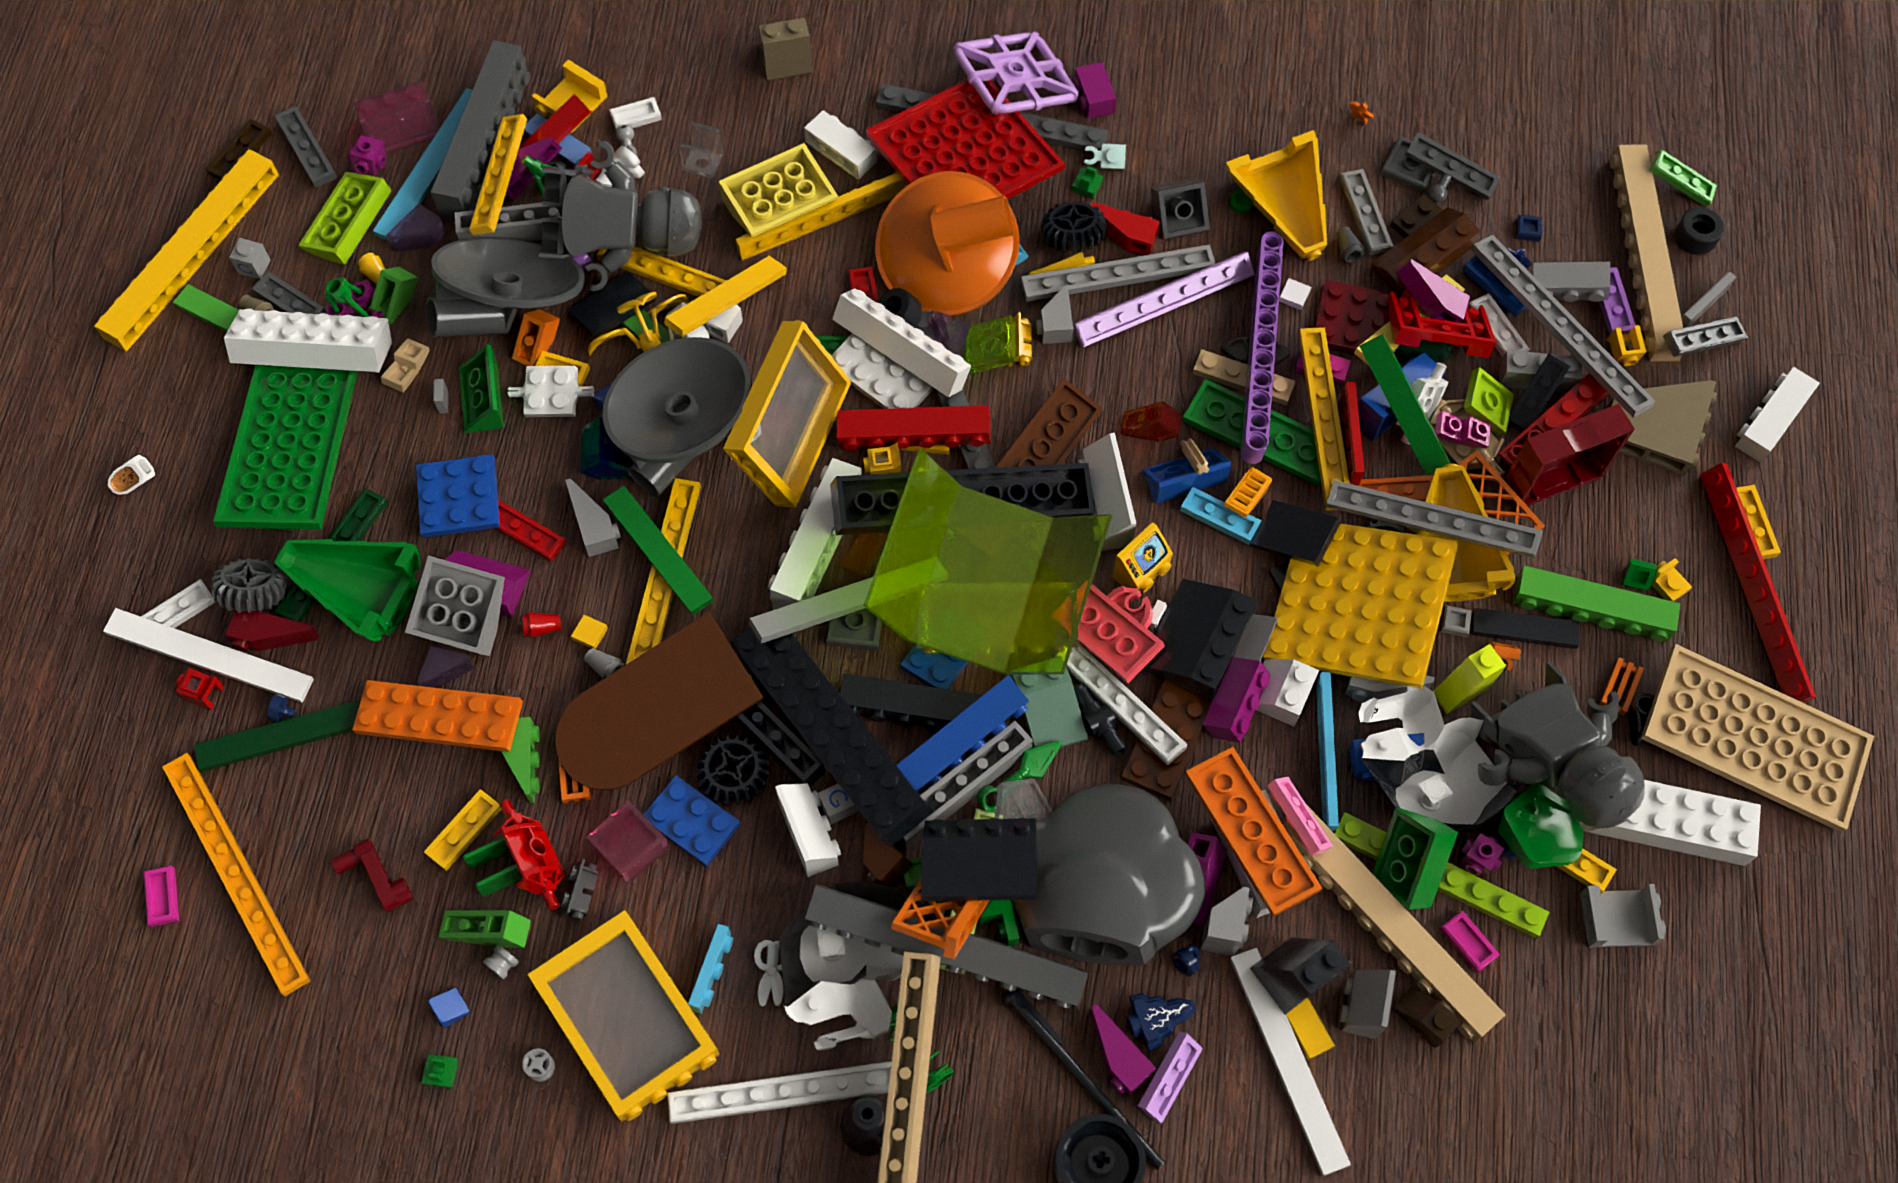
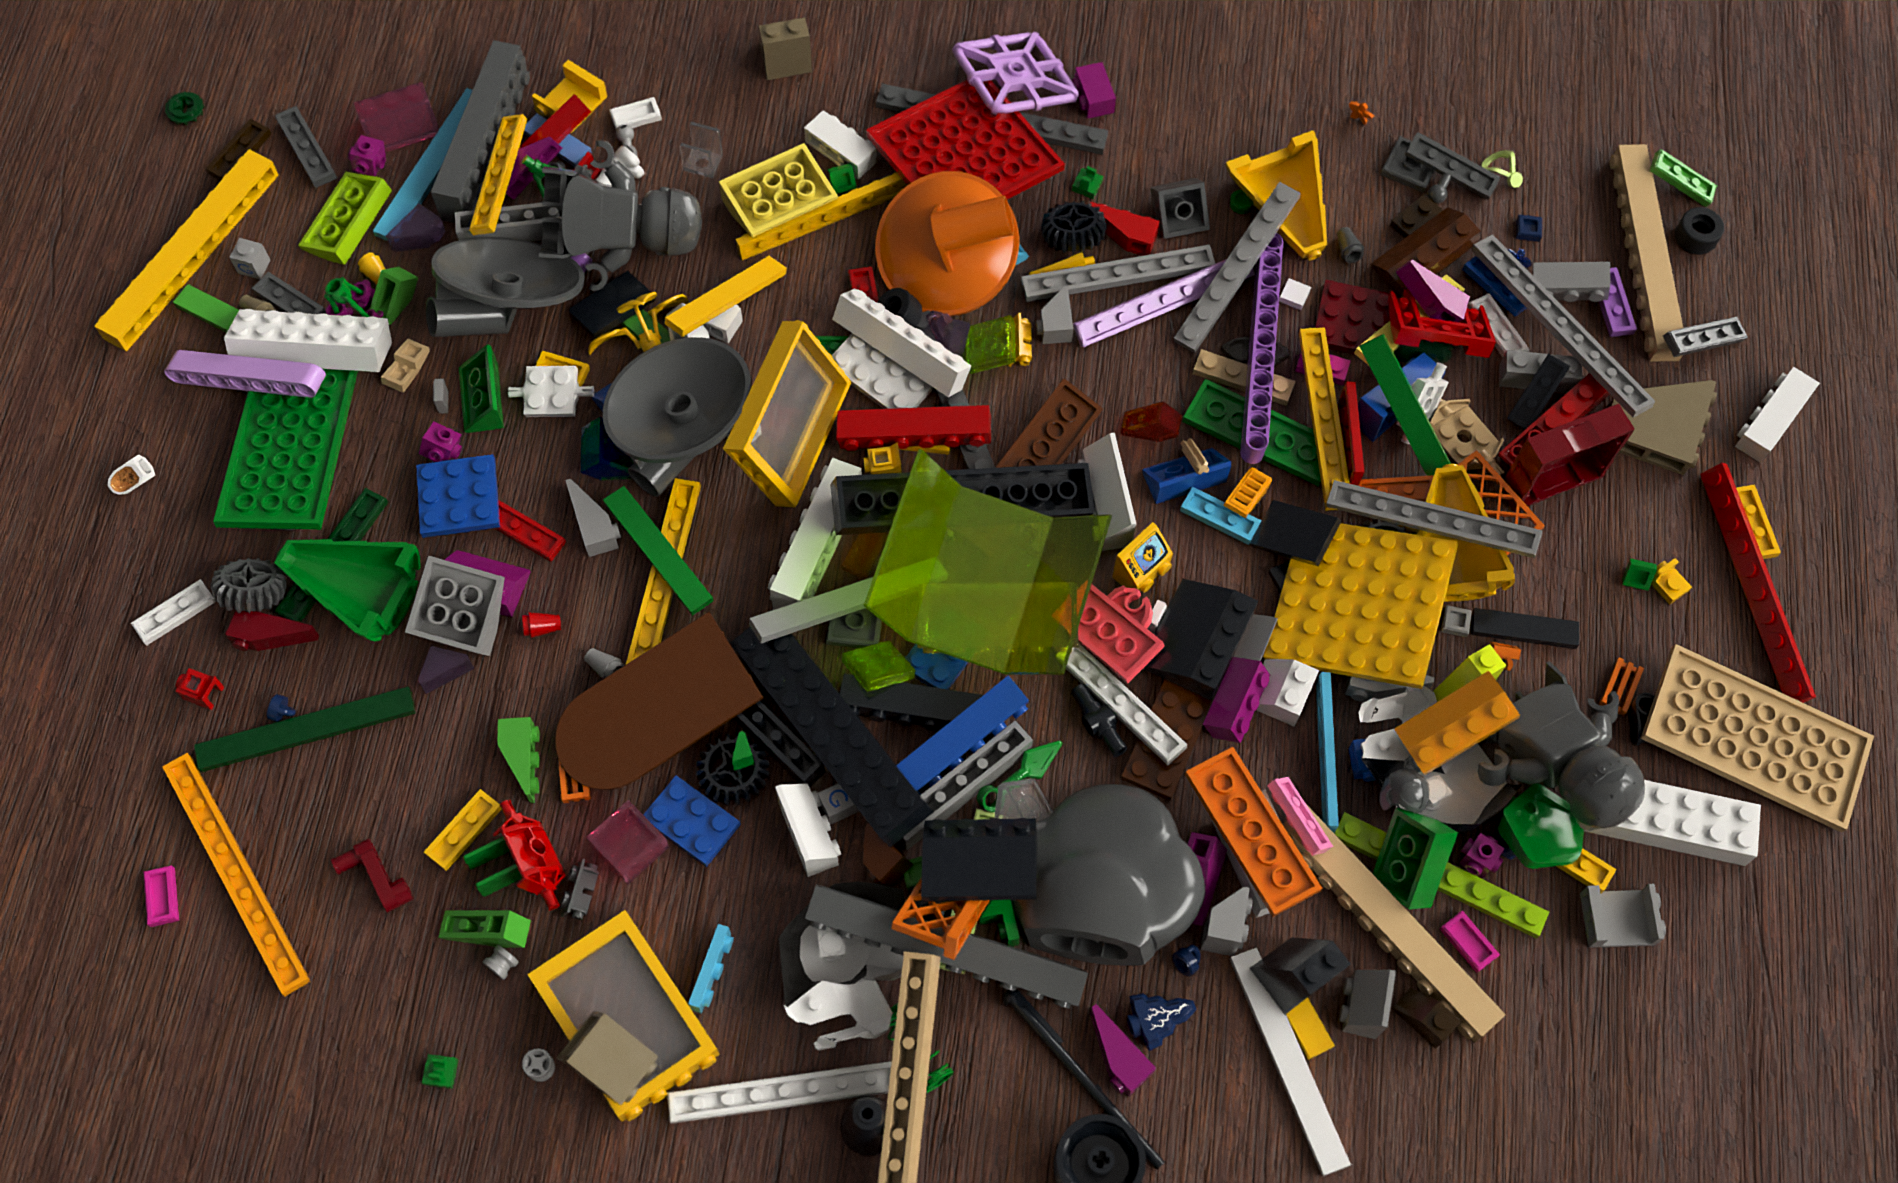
(177, 103): none -> dark green gear
(208, 655): white tile -> none
(245, 373): none -> lavender beam
(438, 715): orange plate -> none
(440, 443): none -> magenta brick
(449, 1007): slope -> none
(535, 336): orange slope -> none
(589, 632): yellow tile -> none
(608, 1057): none -> dark tan slope
(669, 272): yellow tile -> none
(742, 754): none -> green slope
(771, 978): white piece -> none
(842, 178): none -> green tile
(878, 665): none -> clear neon green plate
(1052, 709): sand green slope -> none
(1111, 156): light aqua plate -> none
(1170, 1077): lavender plate -> none
(1237, 267): none -> light grey plate
(1366, 212): light grey tile -> none
(1406, 789): none -> dark grey cap
(1457, 722): none -> light orange slope
(1465, 432): dark pink slope -> none
(1488, 401): lime plate -> none
(1514, 178): none -> yellowish green piece
(1596, 604): bright green brick -> none
(1627, 347): yellow window -> none
(1707, 300): light grey tile -> none

